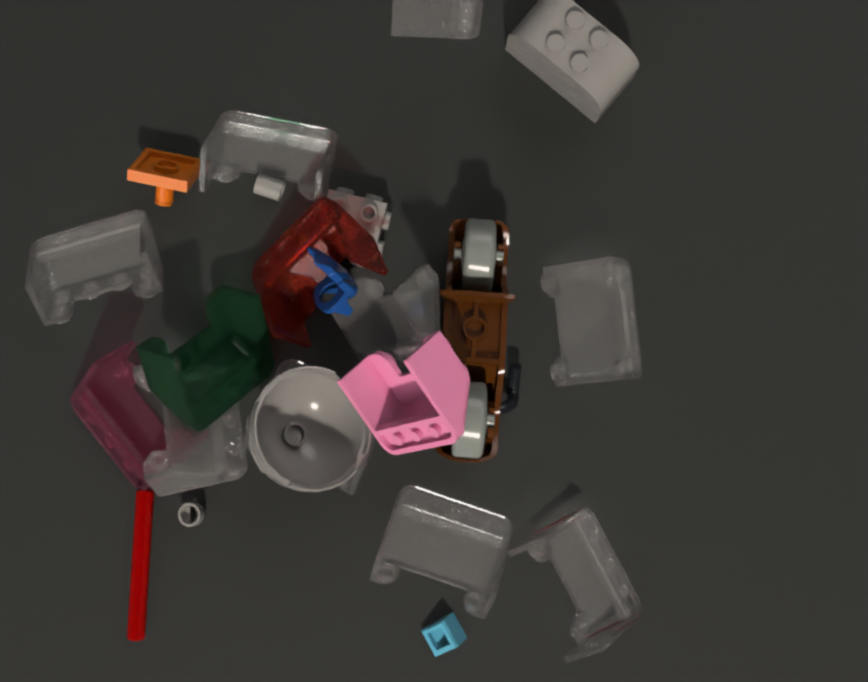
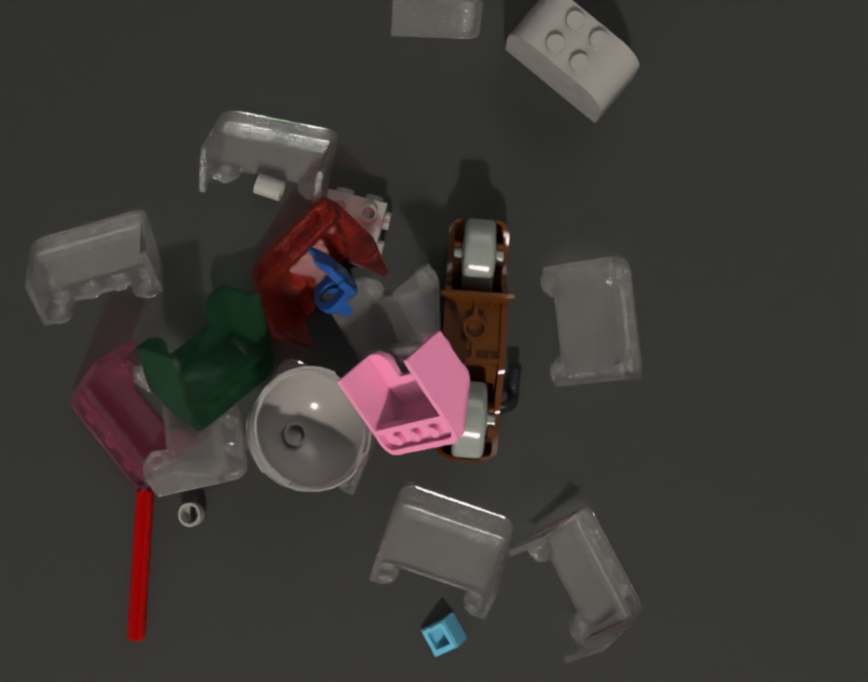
(166, 172): orange tile -> none

